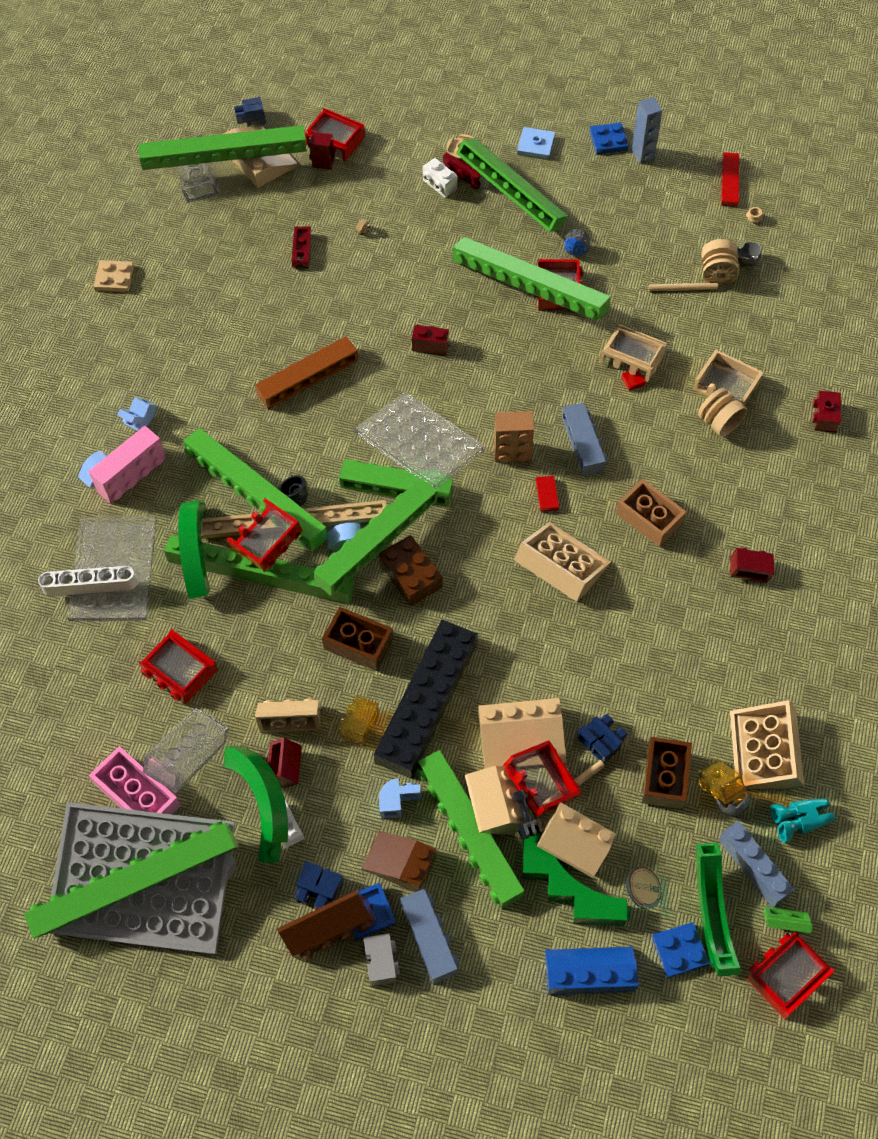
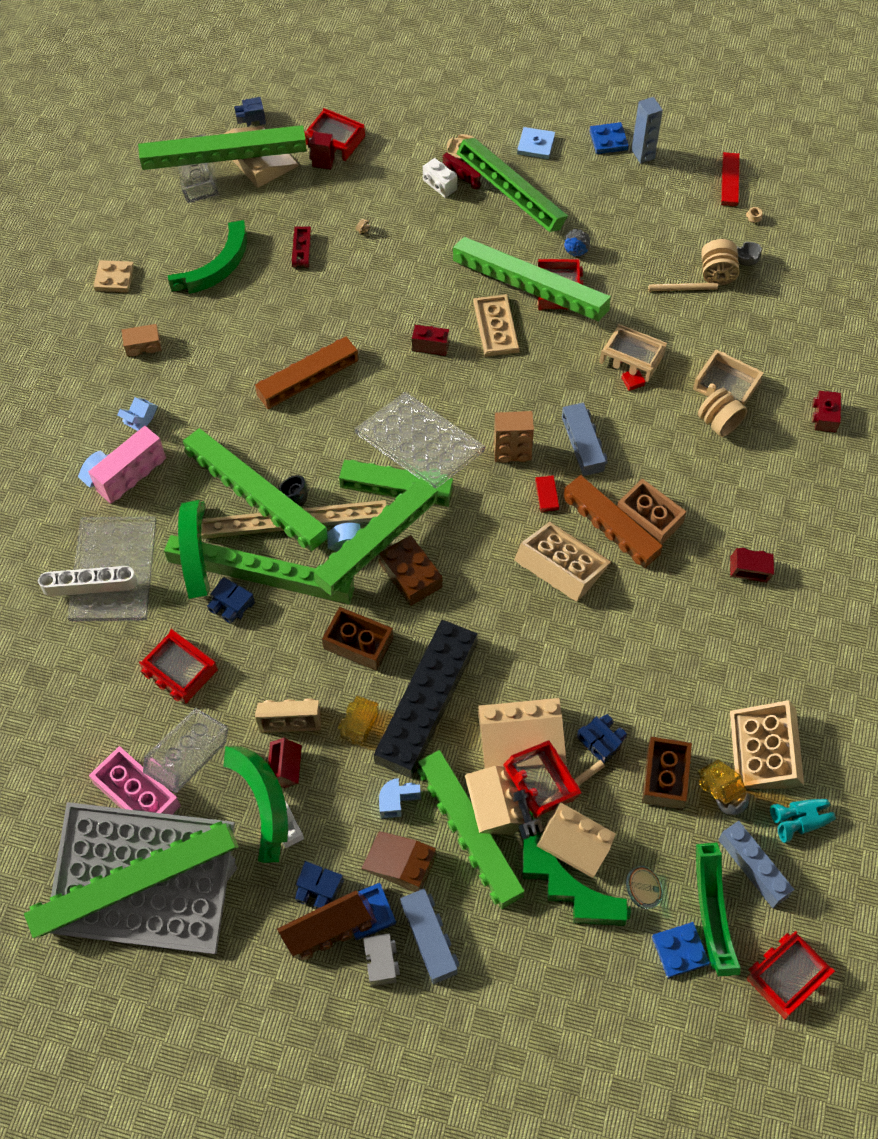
(141, 339): none -> medium nougat piece
(219, 267): none -> green arch
(230, 598): none -> dark blue hips
(266, 536): window -> none
(496, 325): none -> tan tile
(591, 970): blue slope -> none
(612, 521): none -> dark orange brick
(787, 919): bright green plate -> none

